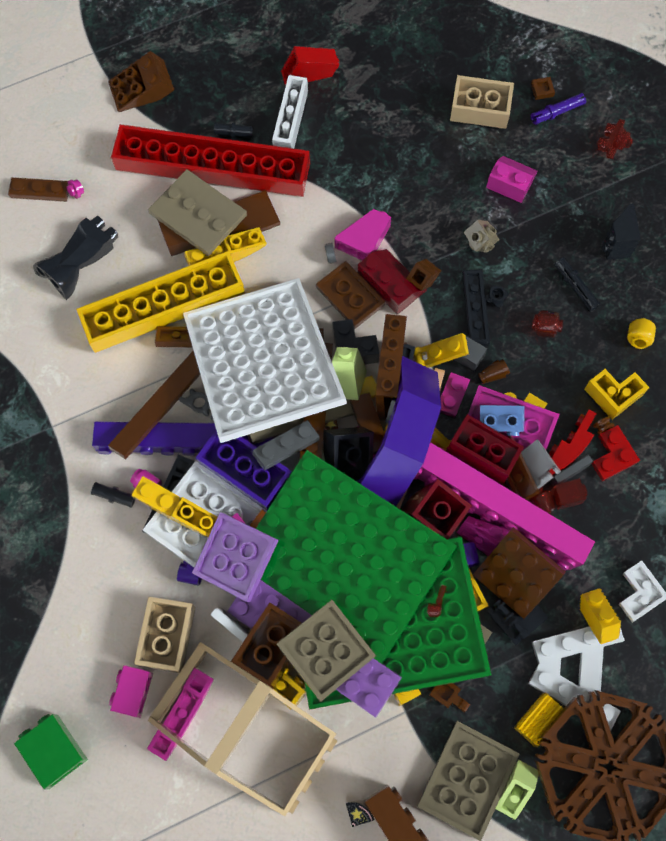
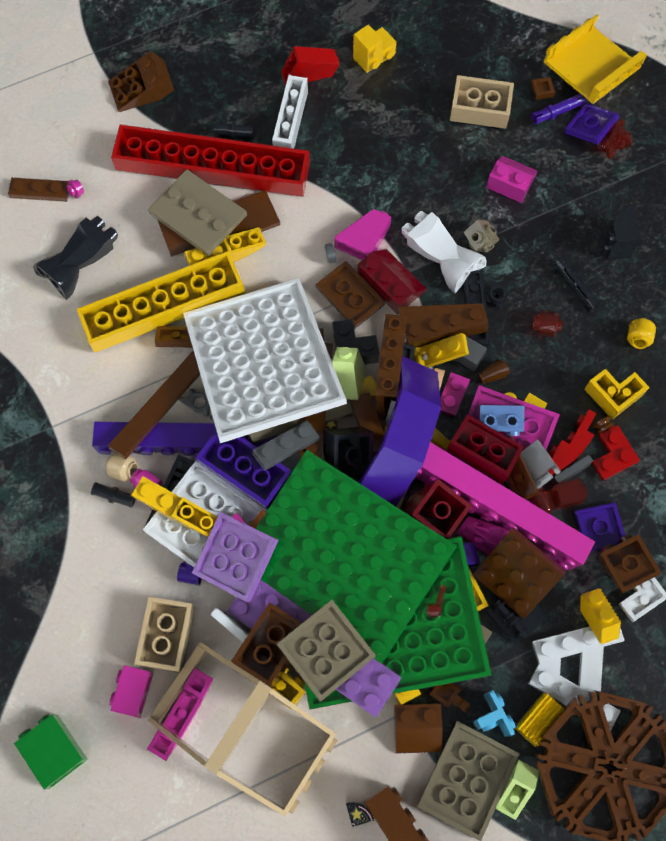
(120, 468): none -> tan head
(372, 47): none -> yellow brick
(418, 728): none -> reddish brown slope
(423, 274): reddish brown brick -> none
(436, 244): none -> white hips
(440, 322): none -> reddish brown wedge
(496, 716): none -> medium azure bracket
(591, 61): none -> yellow panel
(591, 123): none -> dark purple tile
(600, 524): none -> dark purple tile
(628, 563): none -> reddish brown plate

